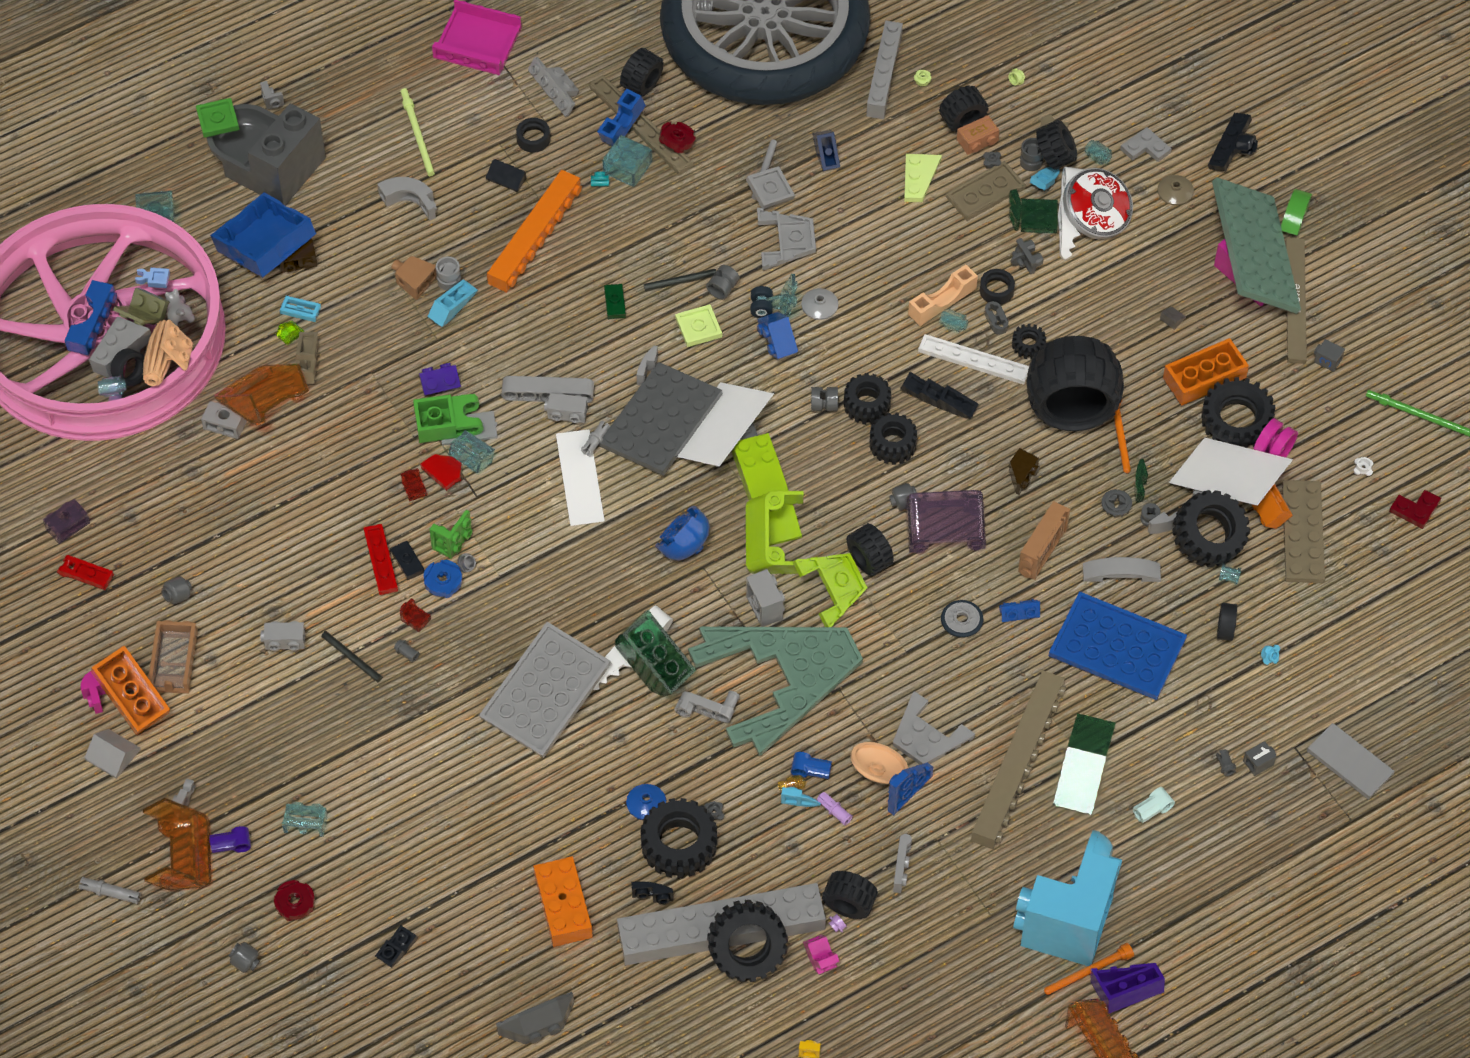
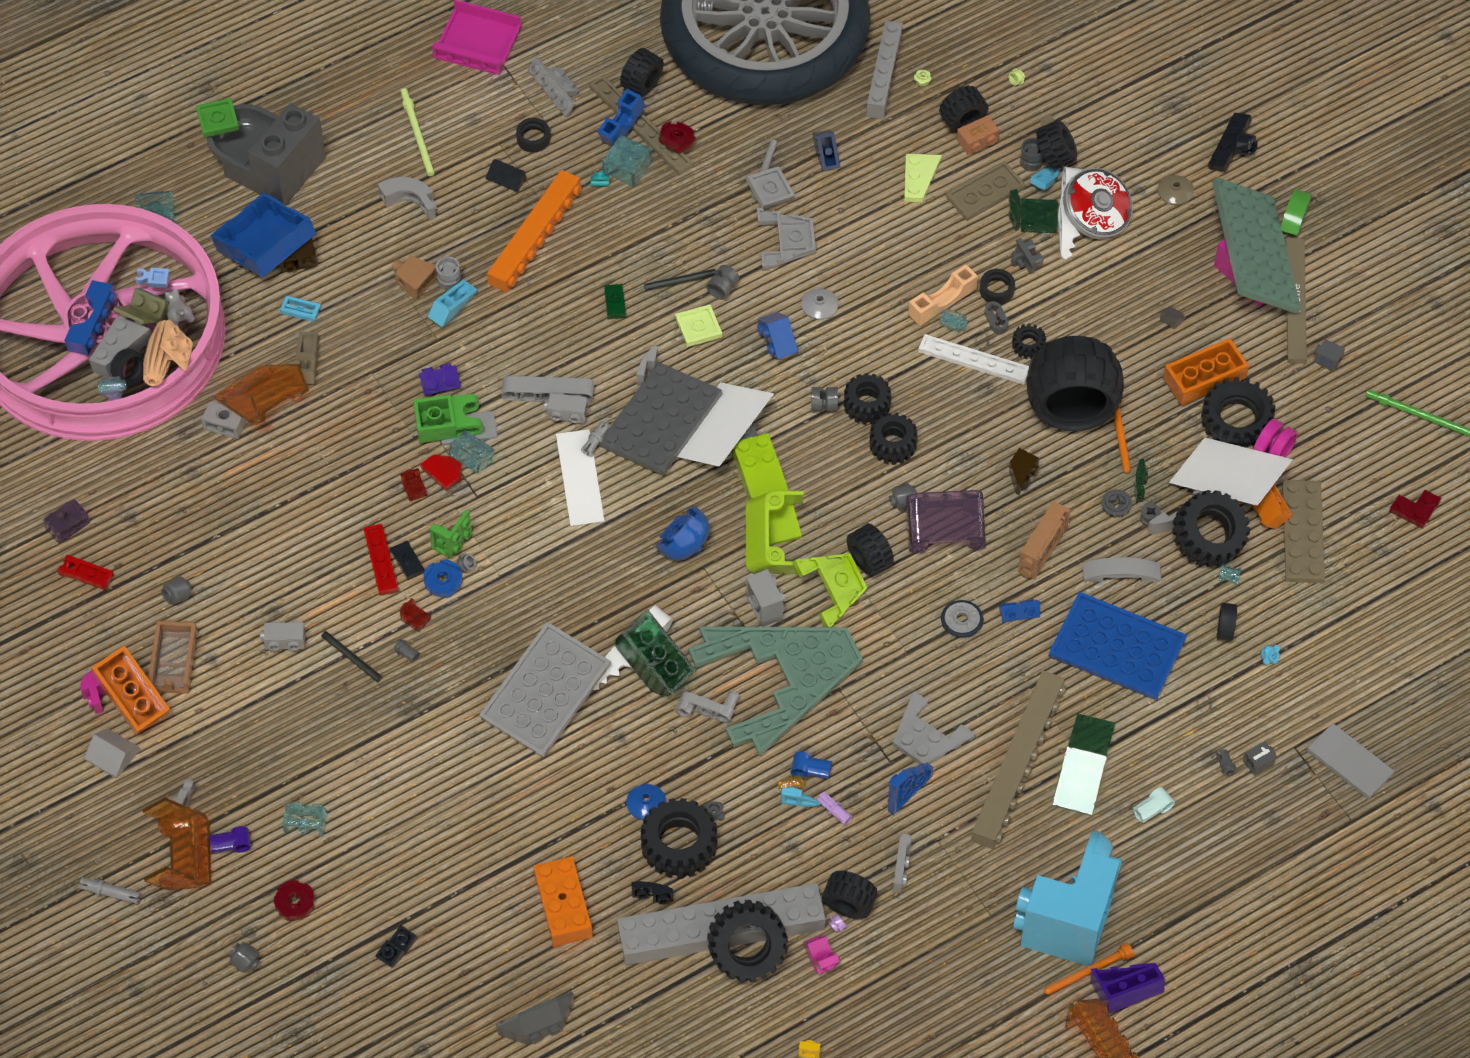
(270, 99): light grey bracket -> none
(288, 332): clear neon green slope -> none
(764, 301): plate -> none
(877, 761): light nougat dish -> none
(938, 396): black slope -> none
(992, 159): dark grey plate -> none
(1098, 152): clear light blue brick -> none
(1148, 142): light grey plate -> none
(1365, 462): white plate -> none

